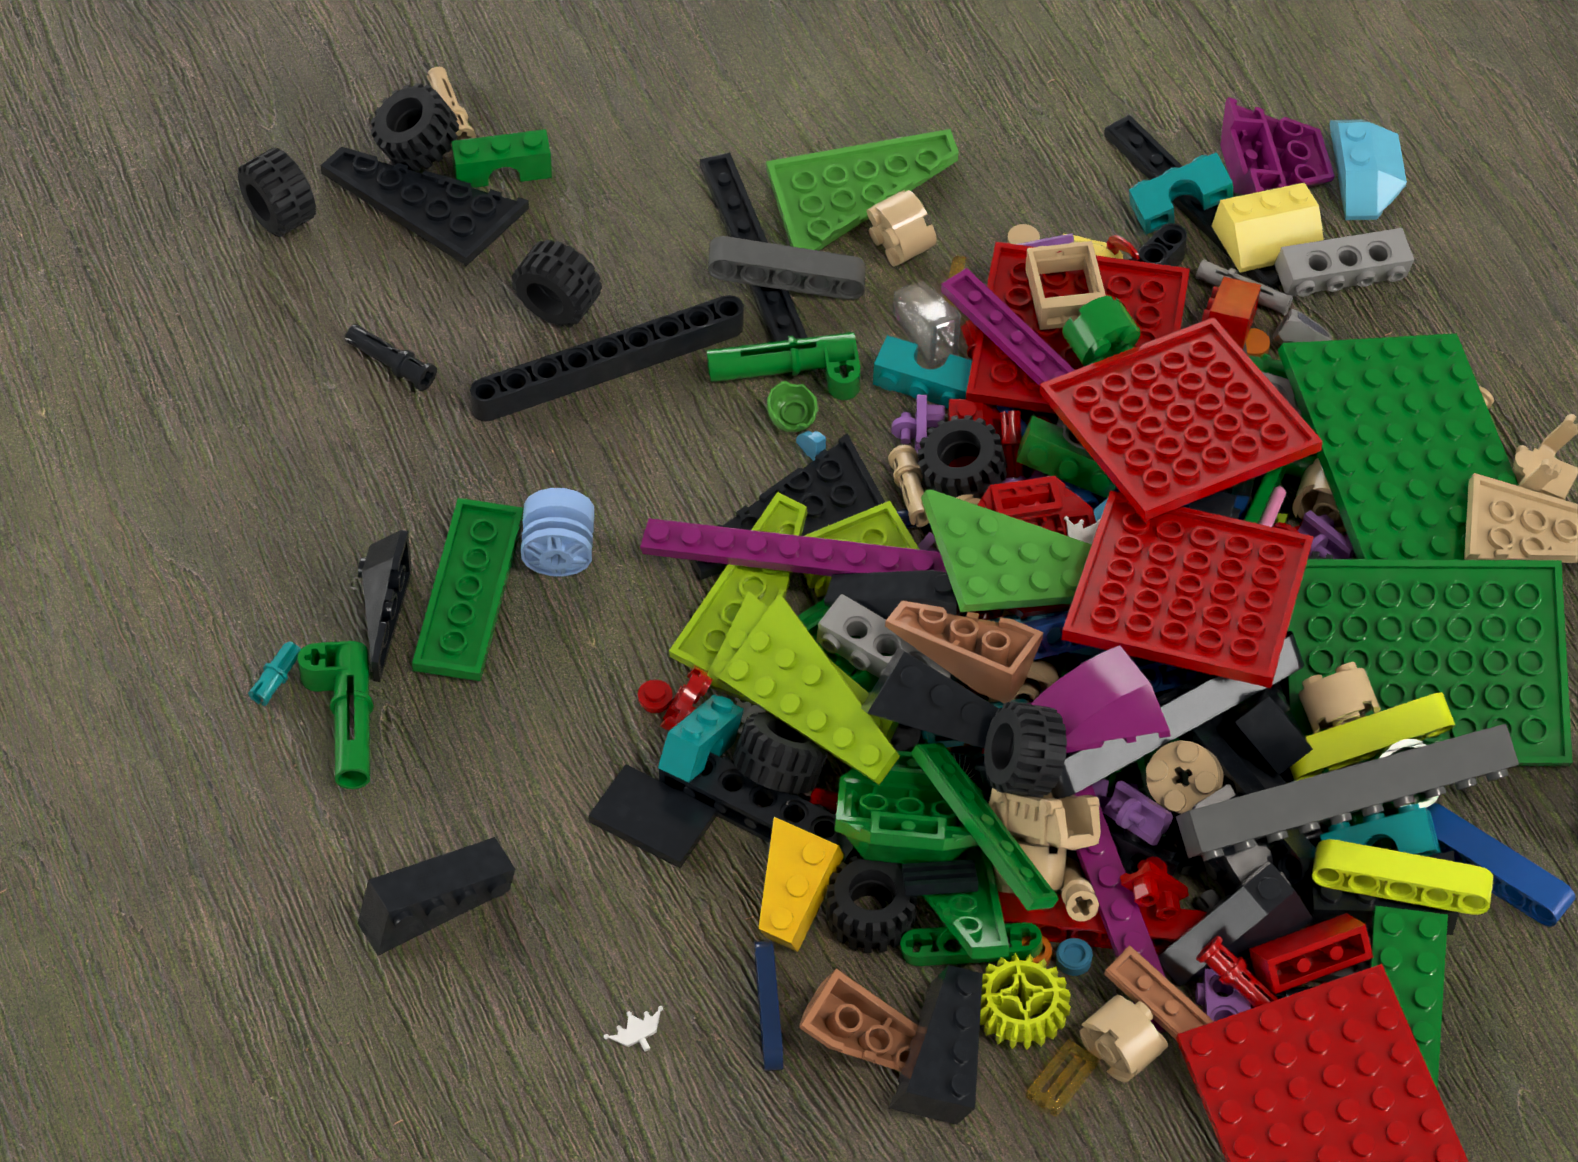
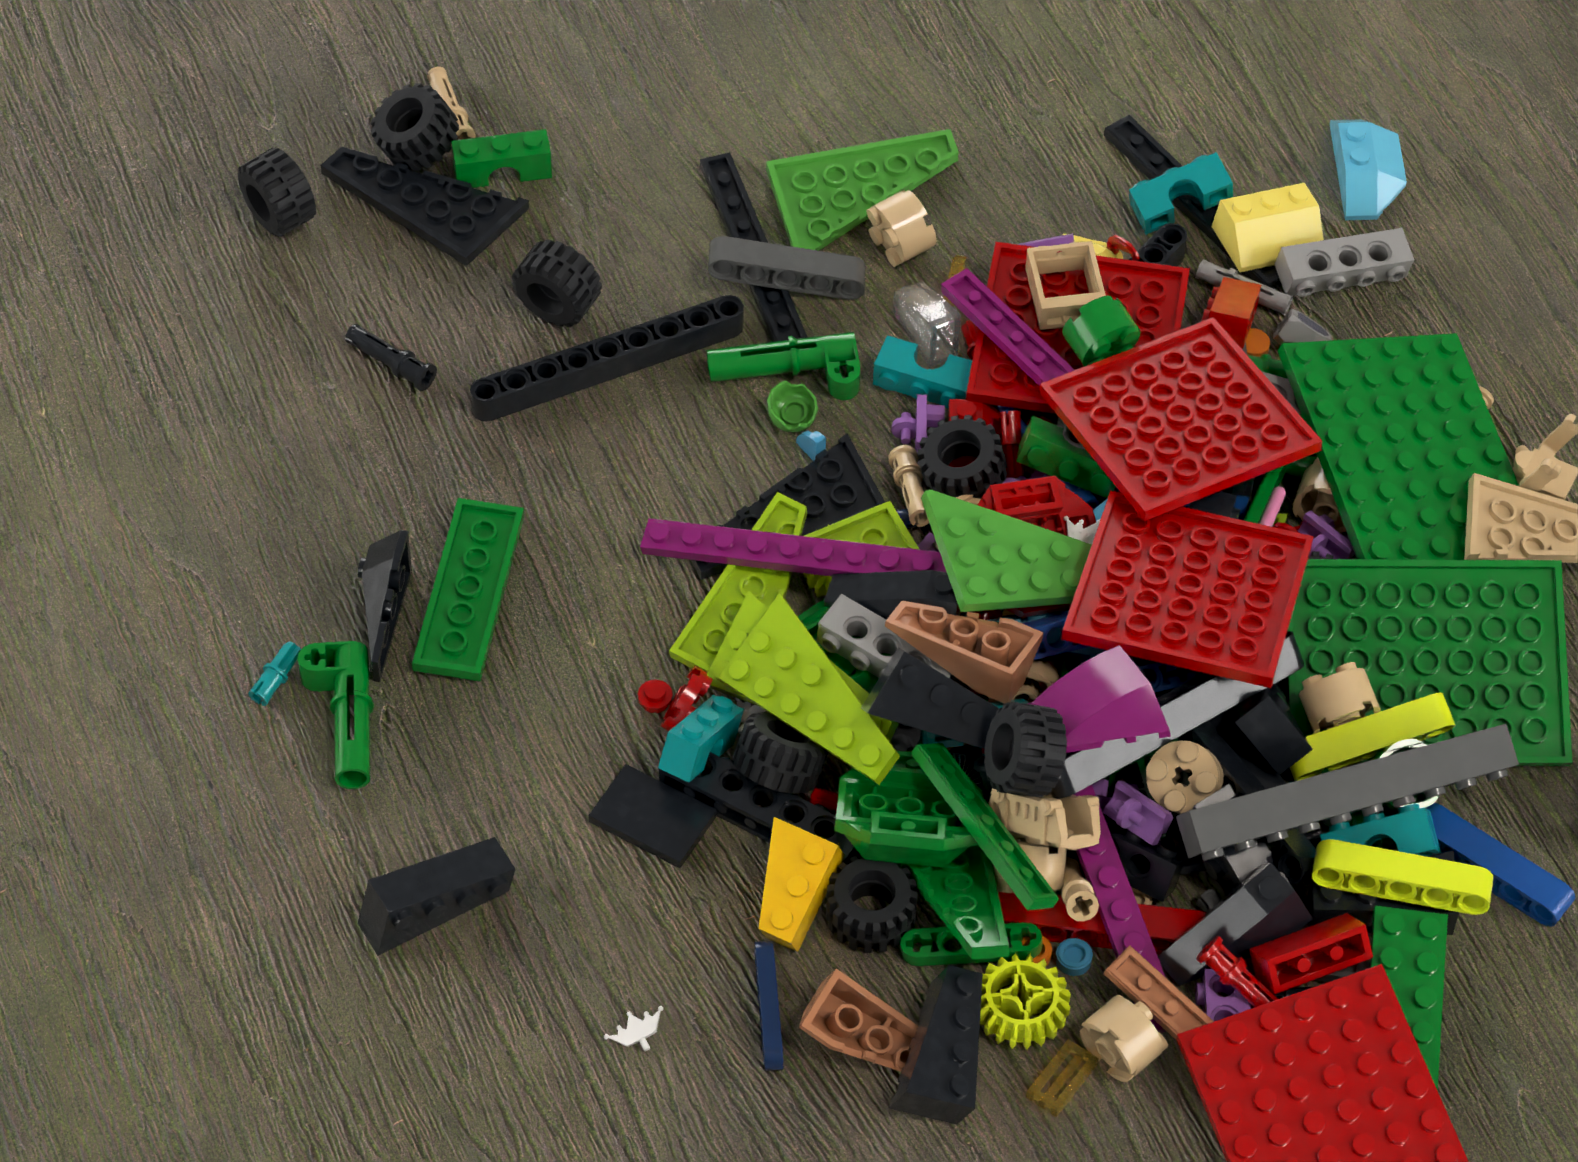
(557, 532): light blue wheel -> none
(940, 877): black tile -> none
(1022, 233): tan tile -> none
(1155, 887): red hips -> none
(1271, 152): magenta wedge -> none

